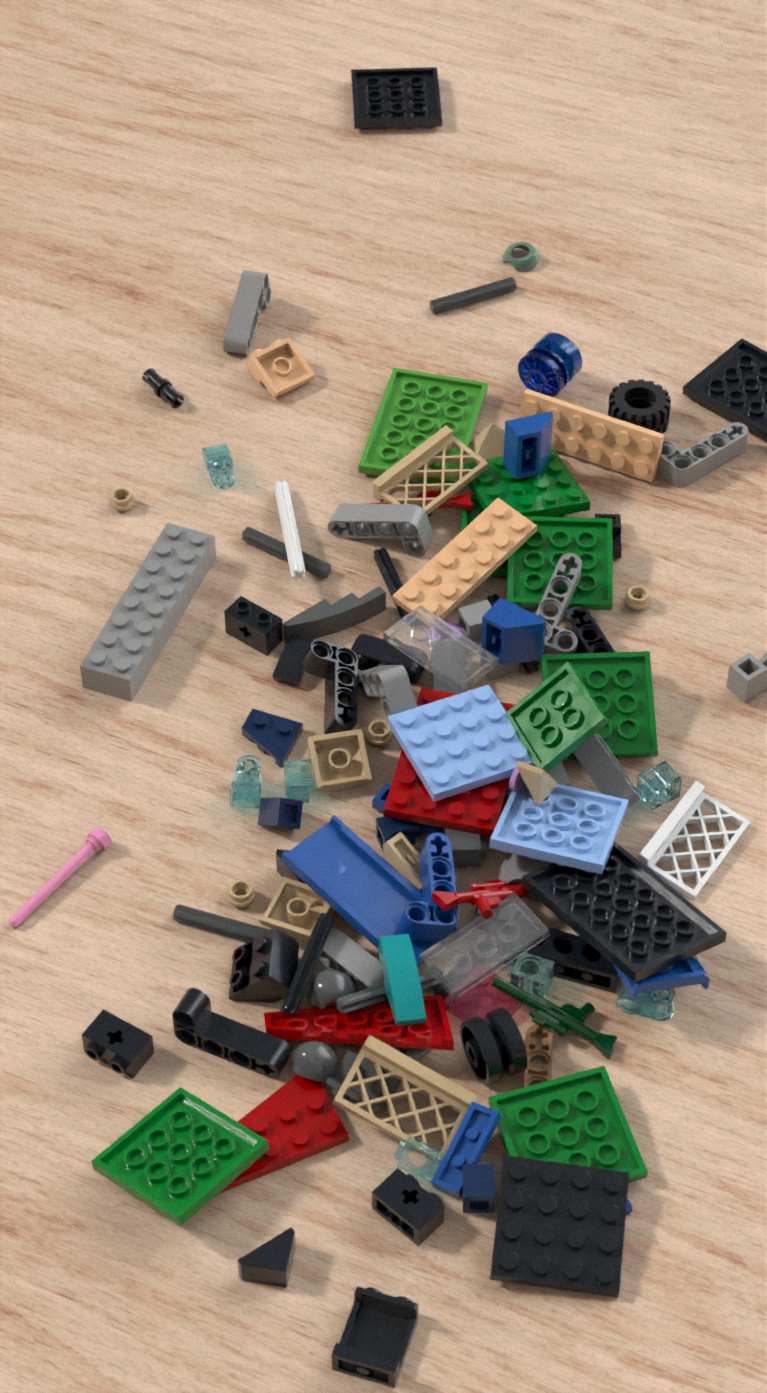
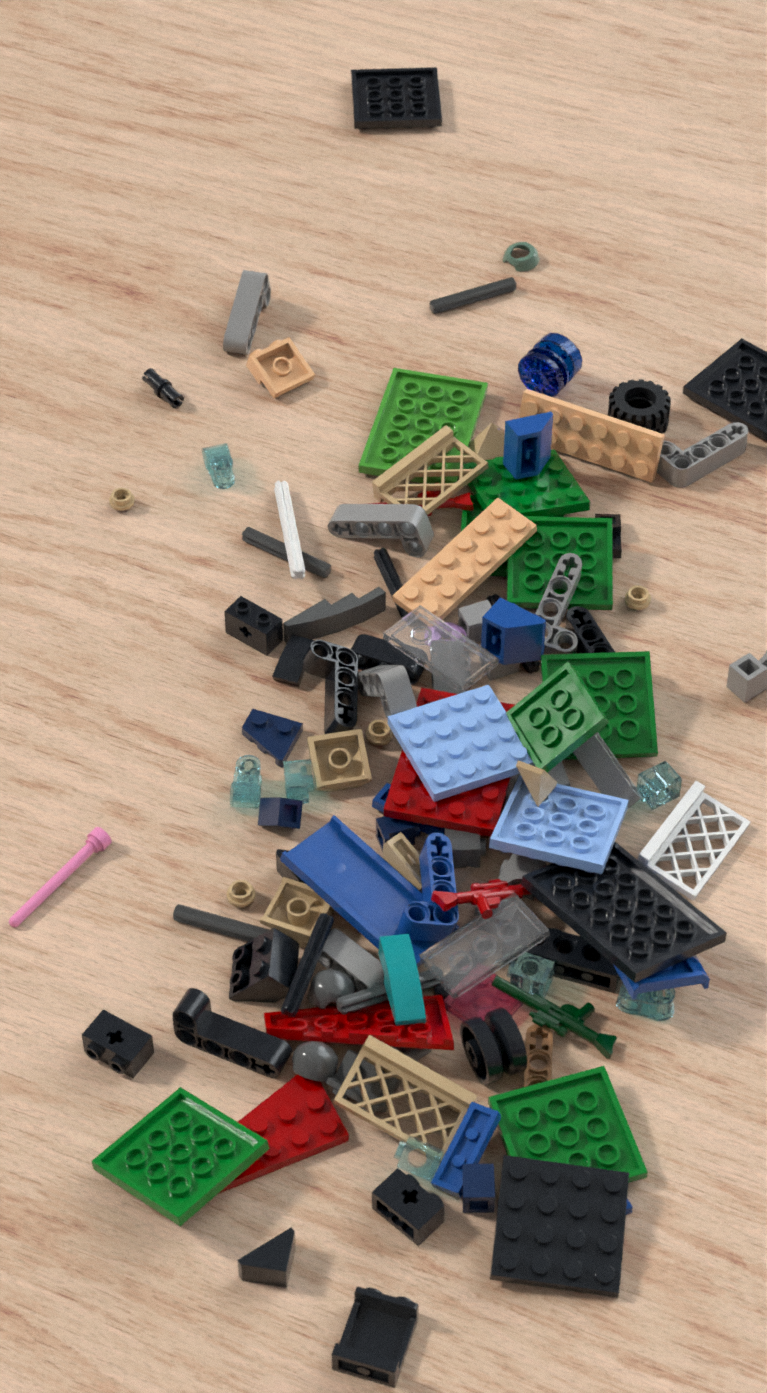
(148, 612): light grey brick -> none
(516, 781): lavender piece -> none

